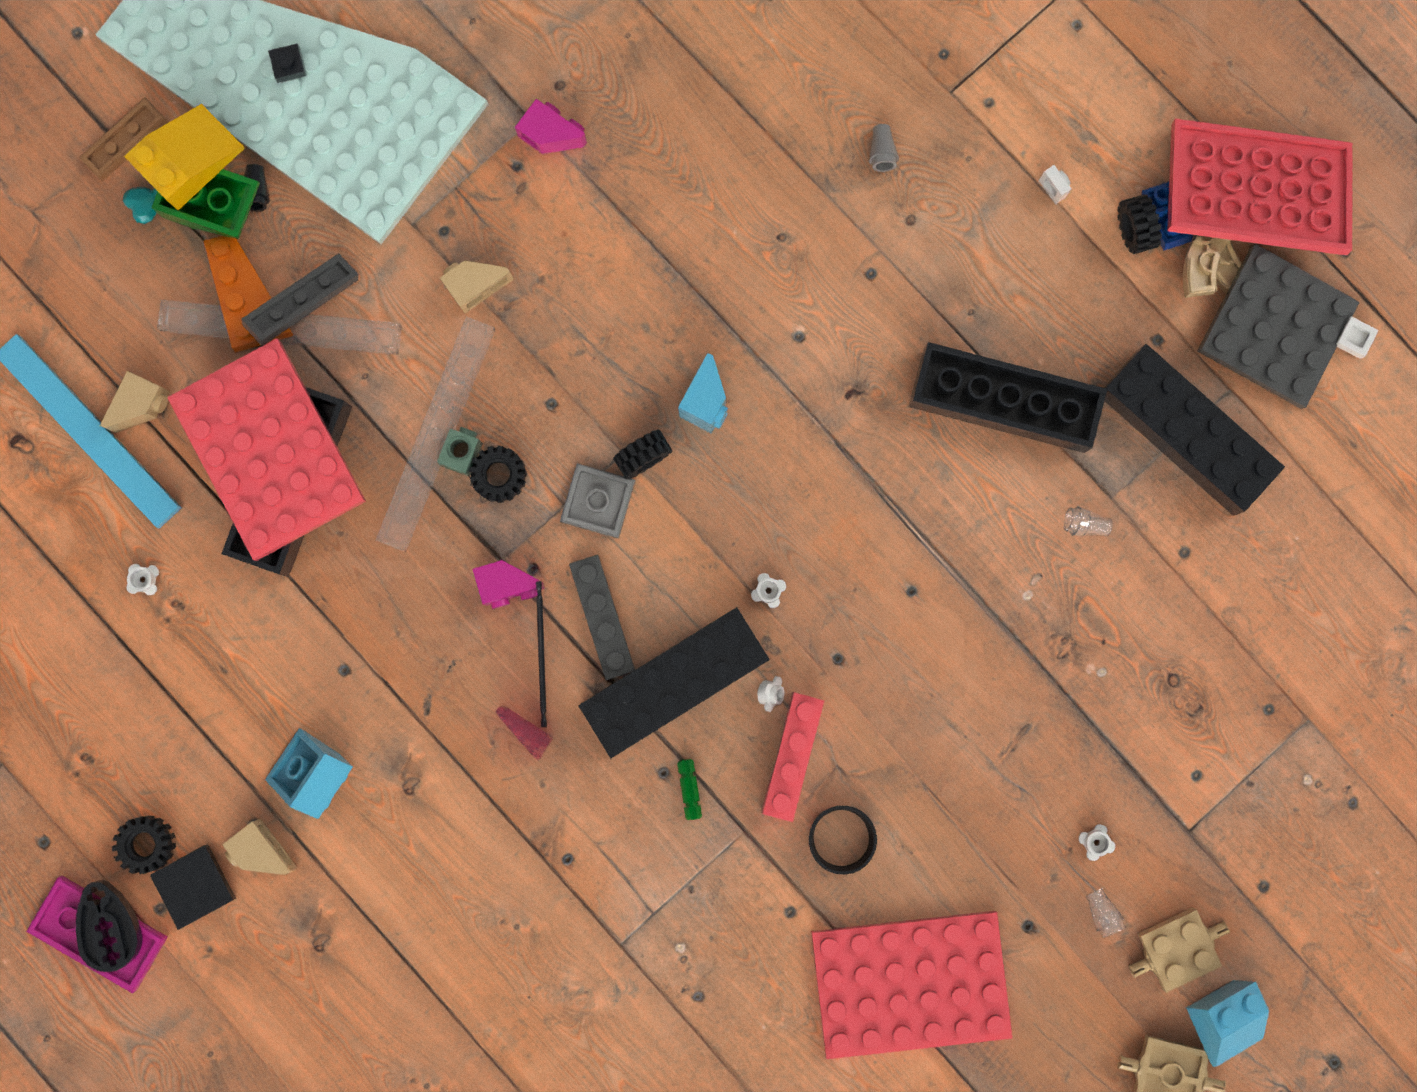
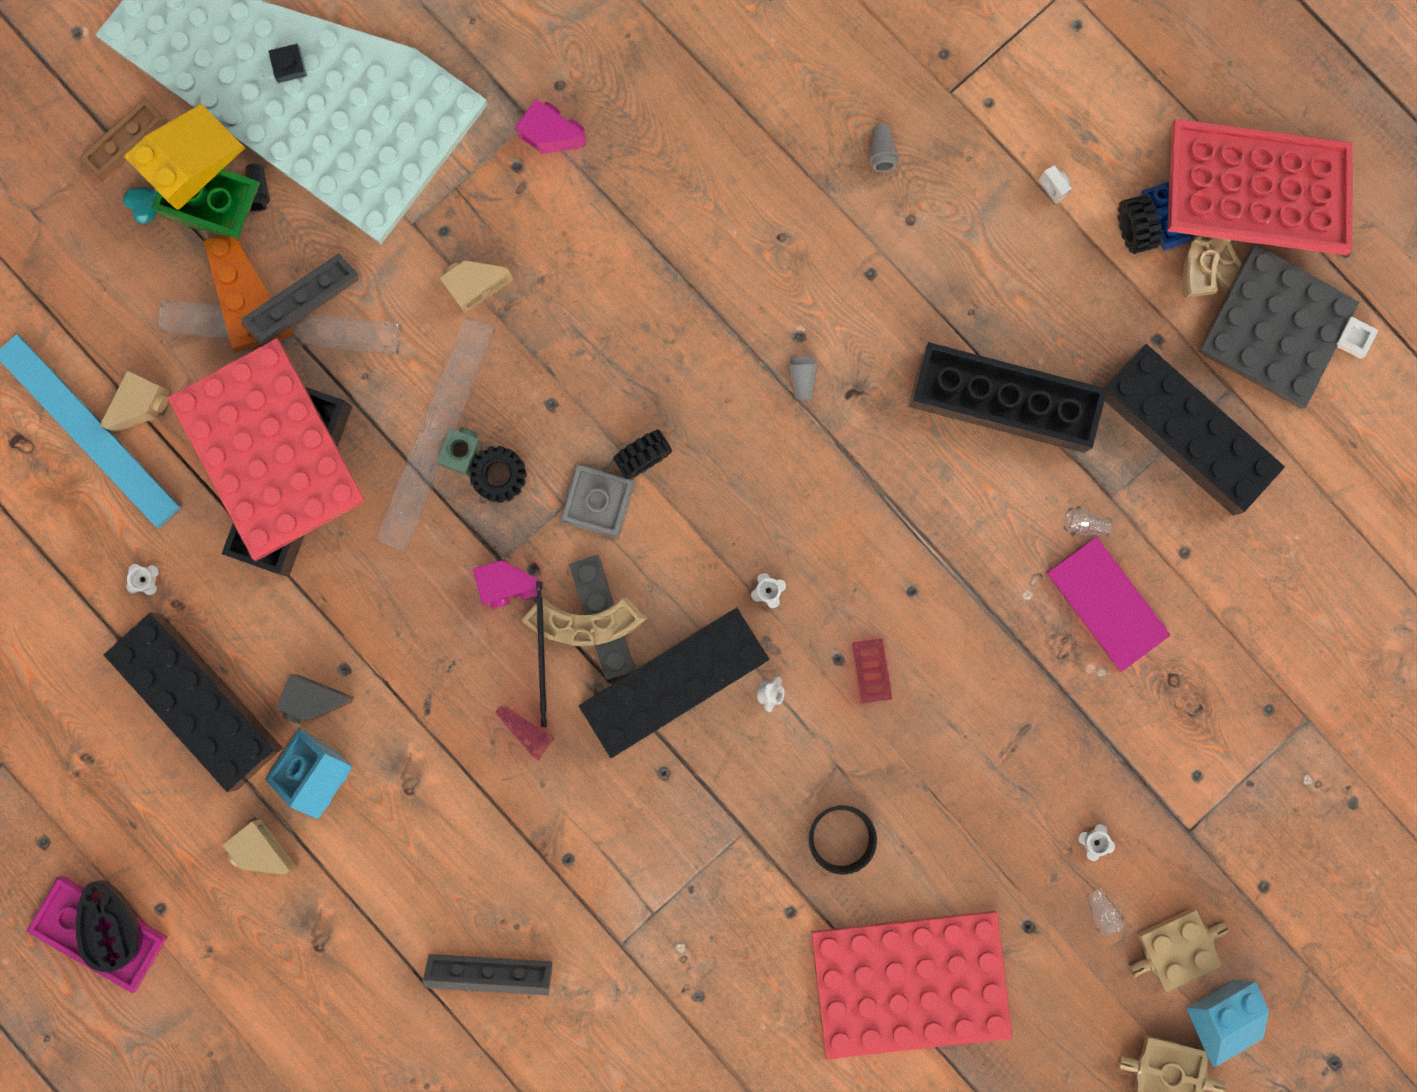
(126, 850): black tyre -> none
(192, 886): black tile -> none
(193, 701): none -> black brick
(309, 699): none -> dark grey slope
(488, 974): none -> dark grey plate
(586, 629): none -> tan tile
(689, 789): green axle -> none
(705, 398): medium azure slope -> none
(792, 757): coral arch -> none
(803, 376): none -> light grey cone
(866, 697): none -> clear pink slope
(1108, 604): none -> dark pink tile

